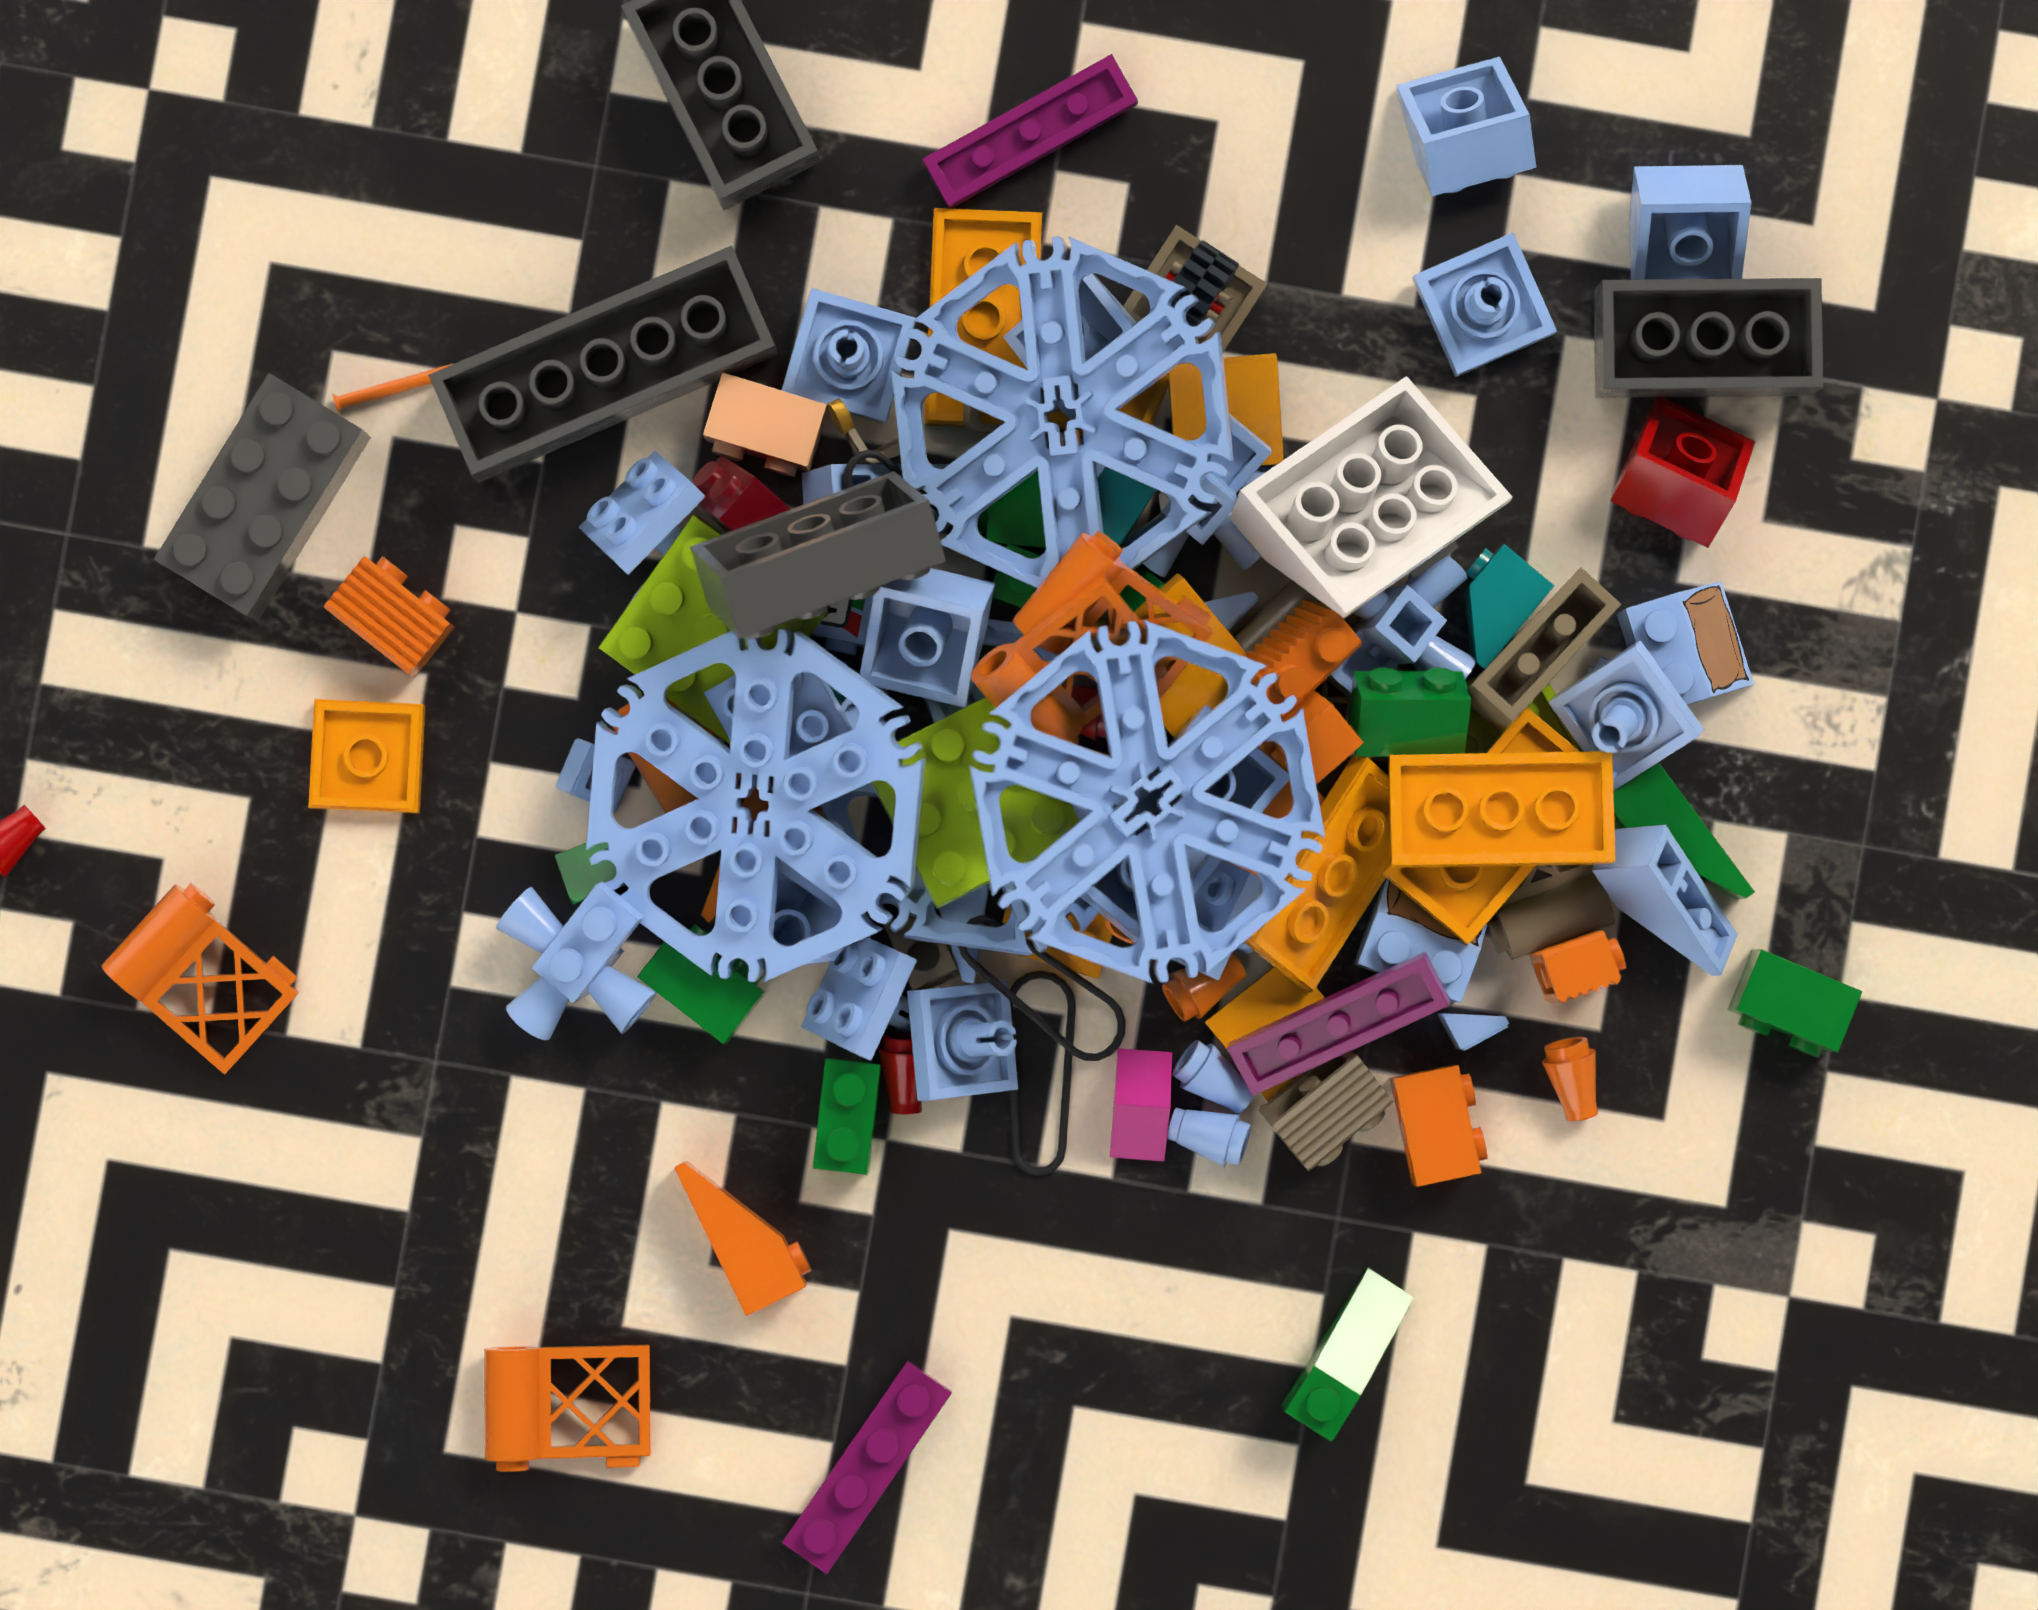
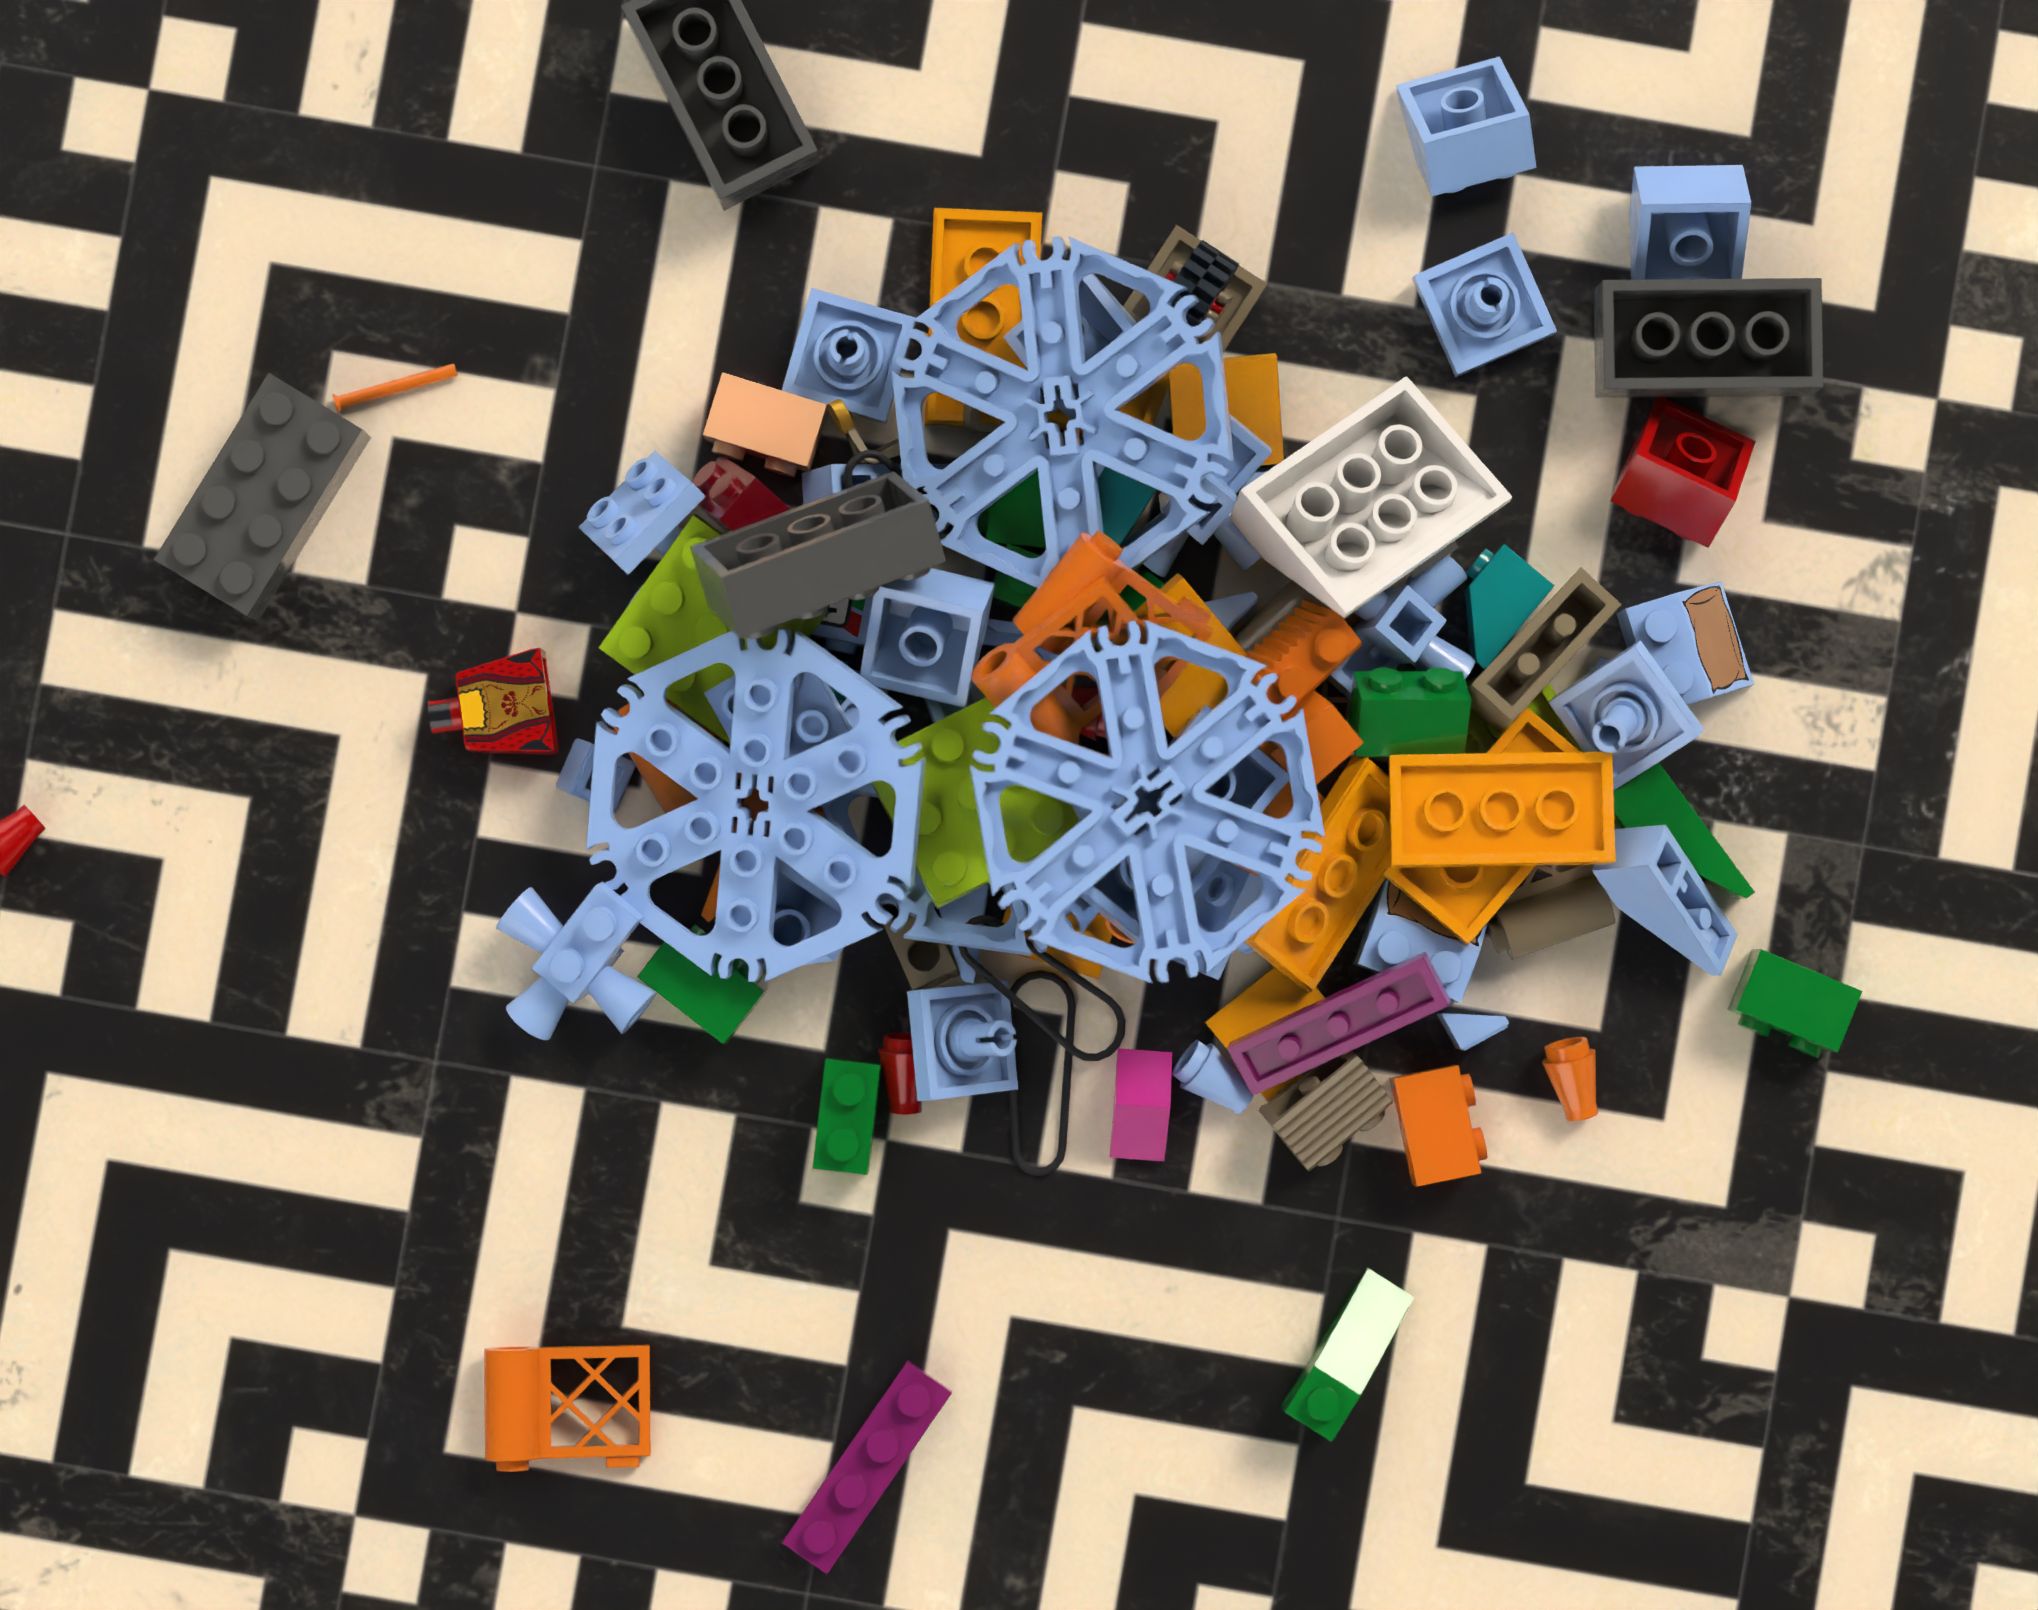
(168, 944): orange piece -> none
(366, 756): light orange tile -> none
(390, 615): orange brick -> none
(502, 707): none -> torso
(579, 874): green slope -> none
(603, 364): dark grey brick -> none
(748, 1248): orange slope -> none
(861, 997): light blue plate -> none
(1030, 131): magenta plate -> none
(1198, 994): orange cone -> none
(1211, 1134): light blue cone -> none
(1578, 966): orange brick -> none

